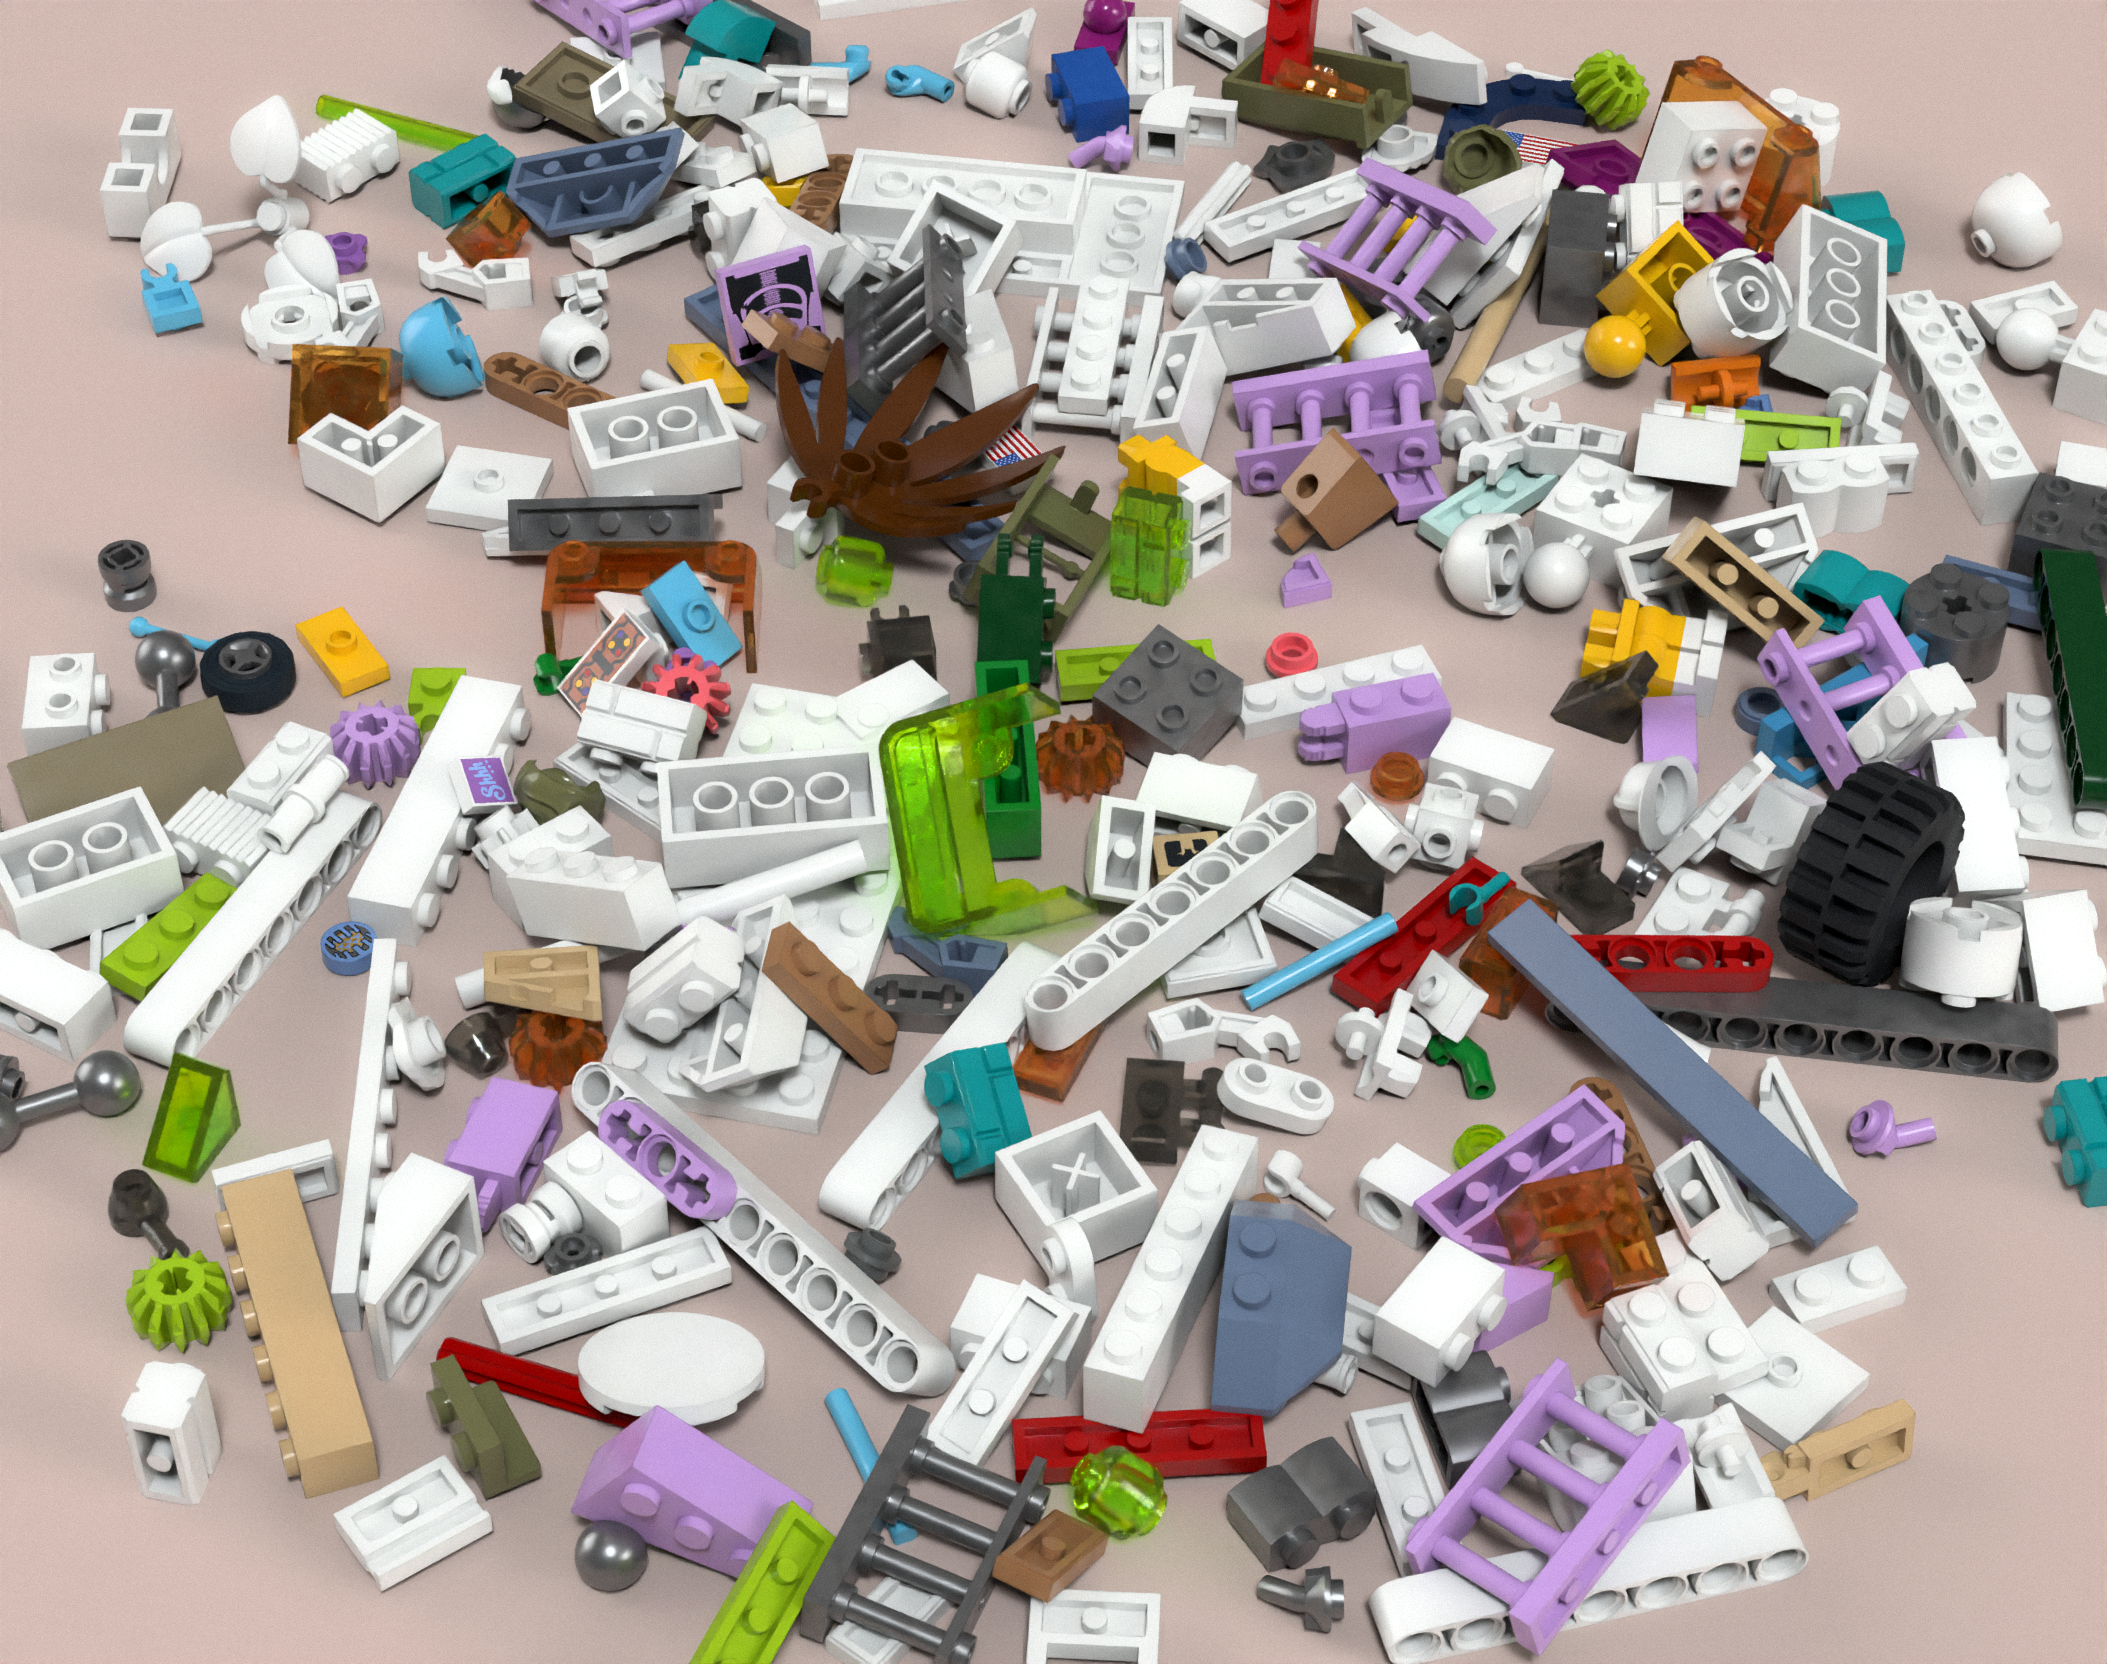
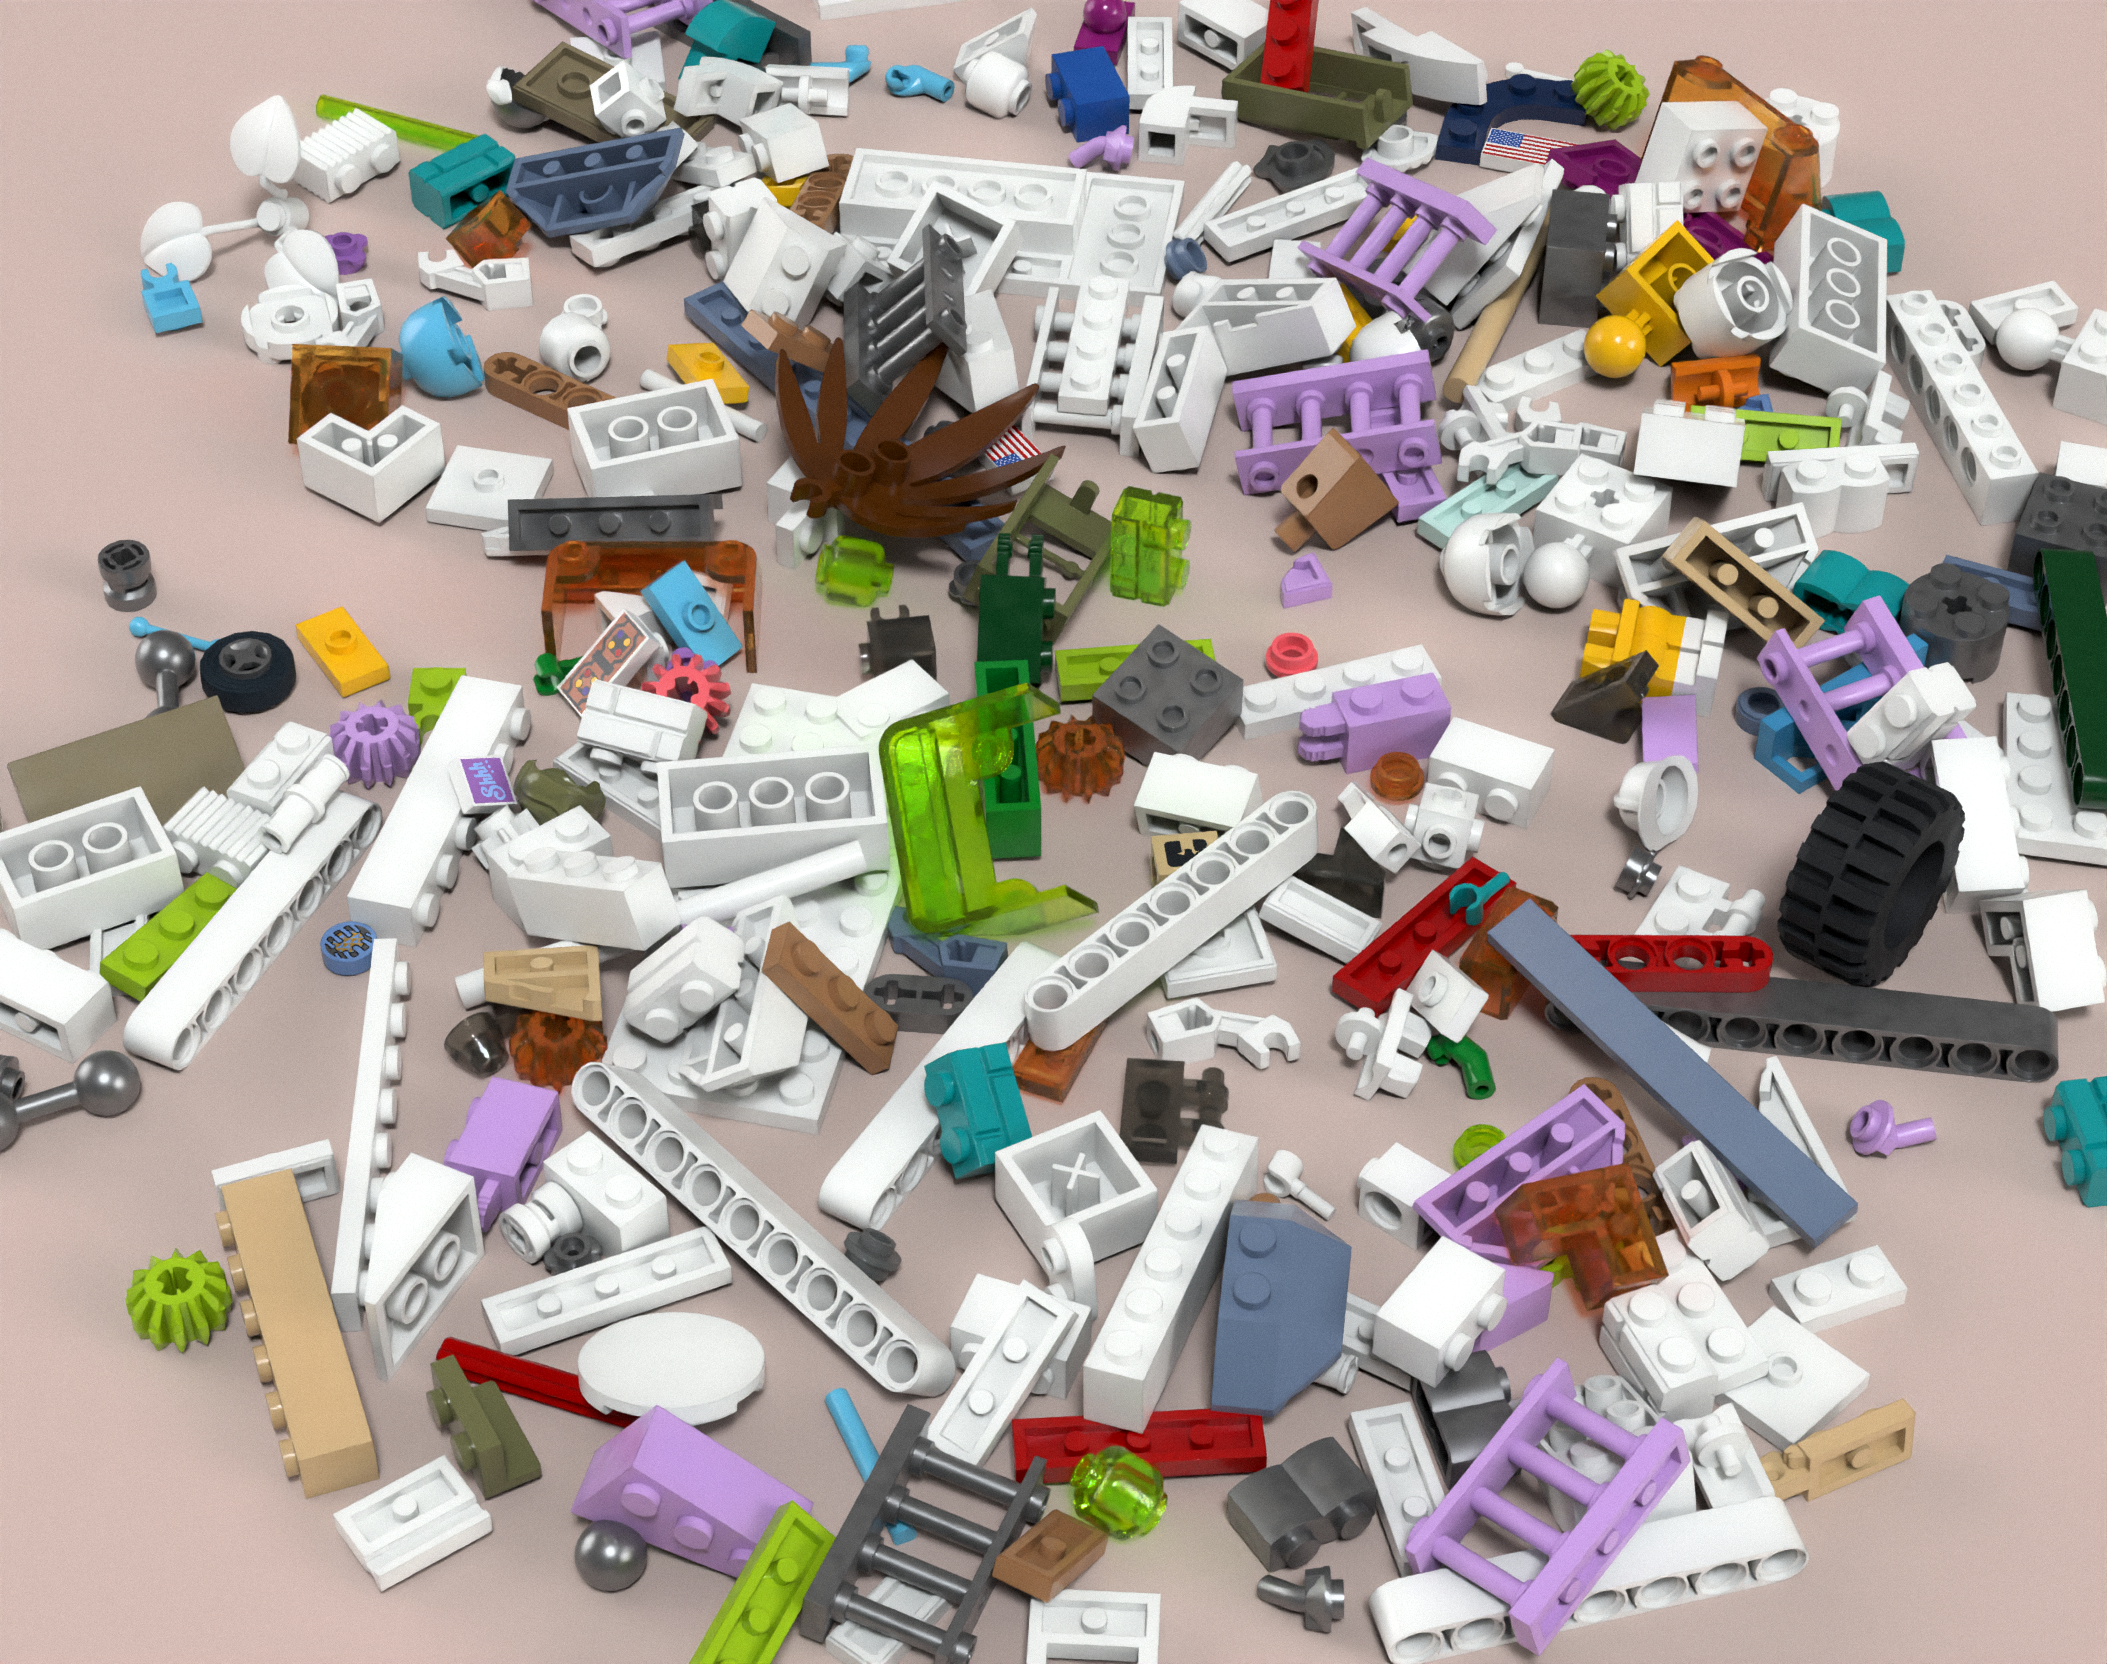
(63, 700): white brick -> none
(141, 1209): clear smoke bar -> none
(147, 170): white arch -> none
(172, 1432): white brick -> none
(192, 1119): clear neon green slope -> none
(417, 1046): white animal -> none
(582, 284): white plate -> none
(690, 1160): lavender beam -> none
(768, 284): tile -> none
(1120, 850): white slope -> none
(1174, 471): hips -> none
(1275, 1096): white plate -> none
(1318, 81): clear orange plate -> none
(1319, 961): medium azure bar -> none
(1479, 157): olive hair -> none
(1579, 888): clear smoke slope -> none
(1705, 824): white wing -> none
(1773, 830): white brick -> none
(1961, 950): white brick -> none
(2013, 223): white cylinder -> none

